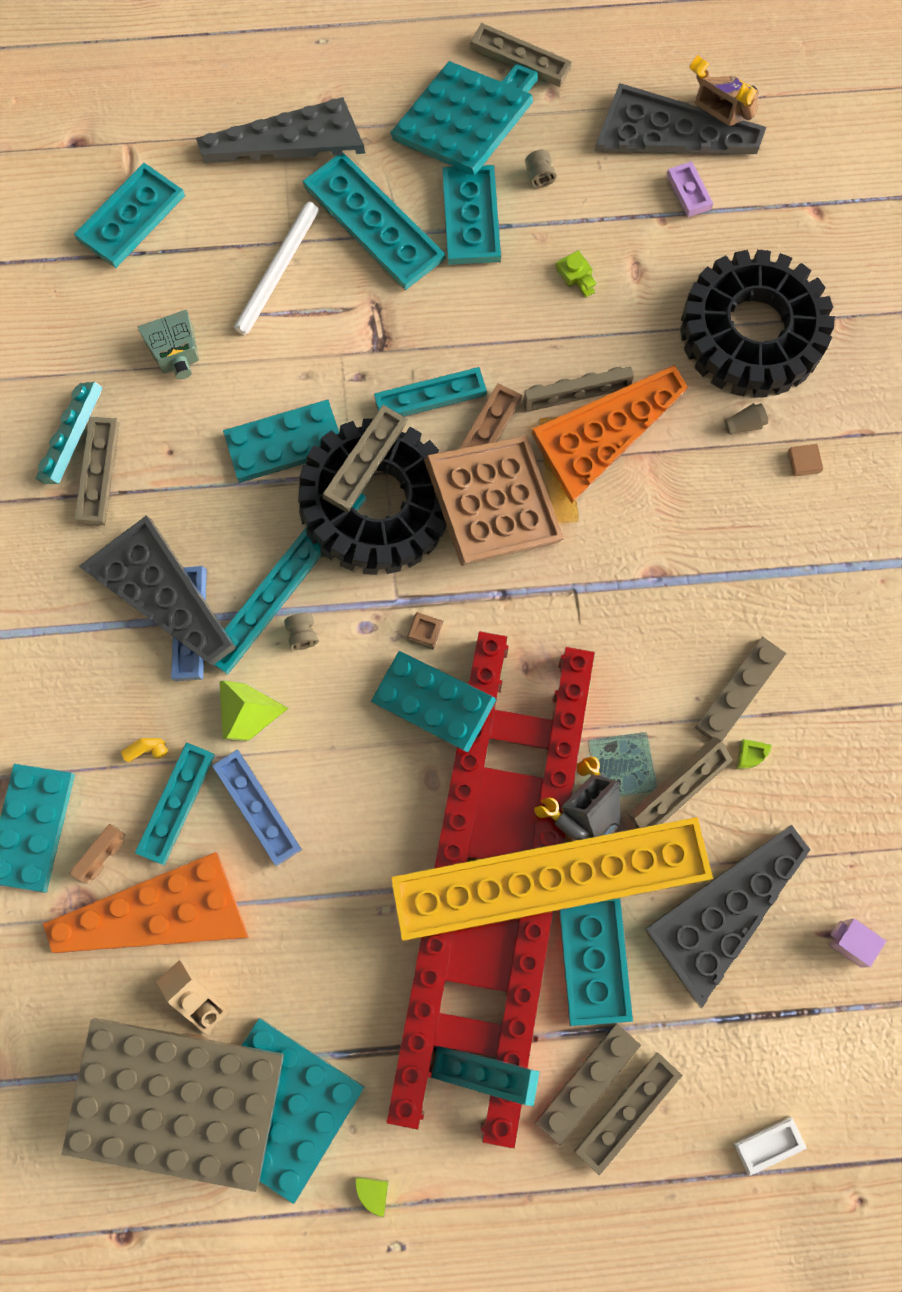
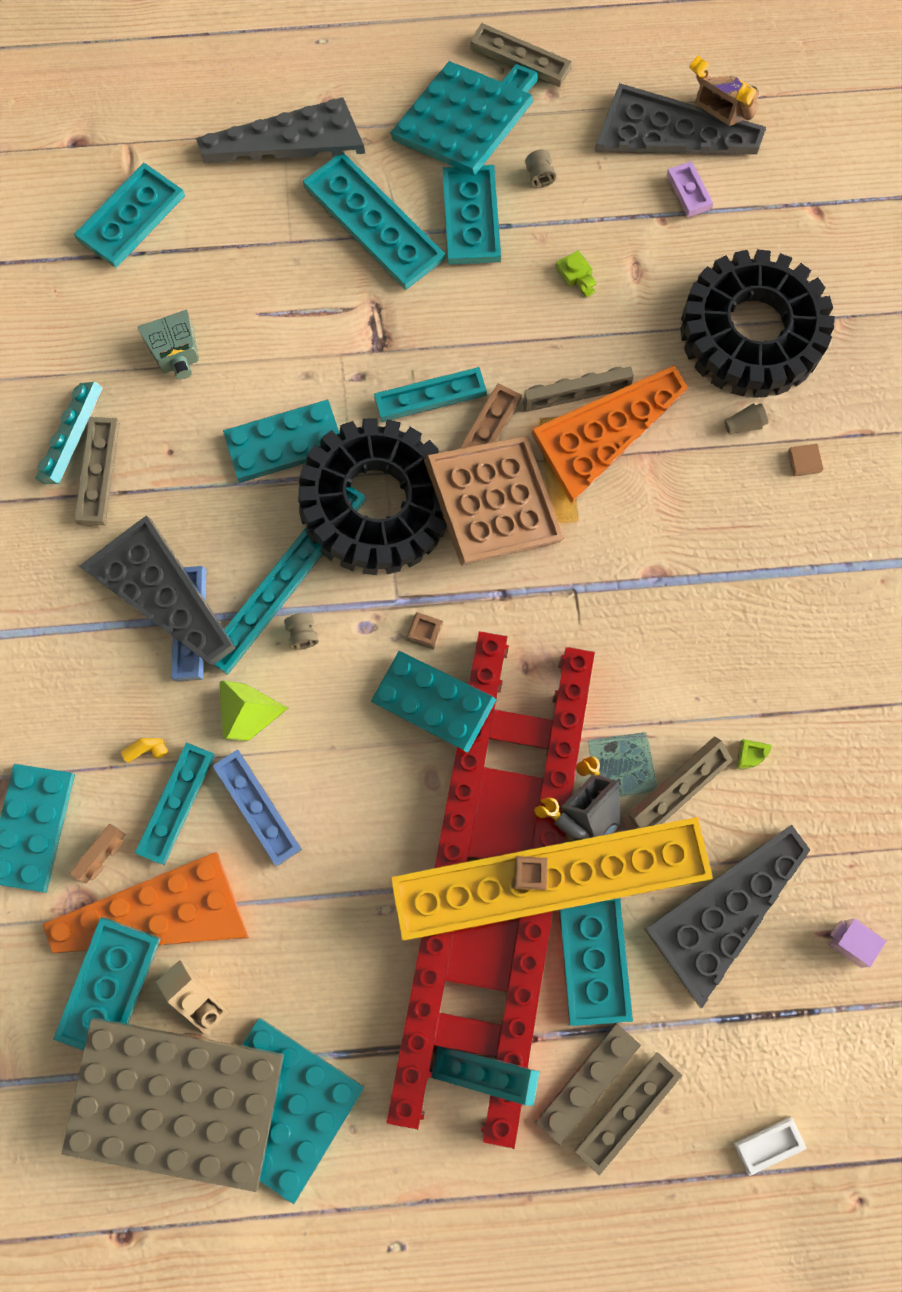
(107, 980): none -> teal plate
(276, 268): white axle -> none
(365, 458): dark tan plate -> none
(372, 1194): lime tile -> none
(530, 873): none -> medium nougat tile
(740, 690): dark tan plate -> none

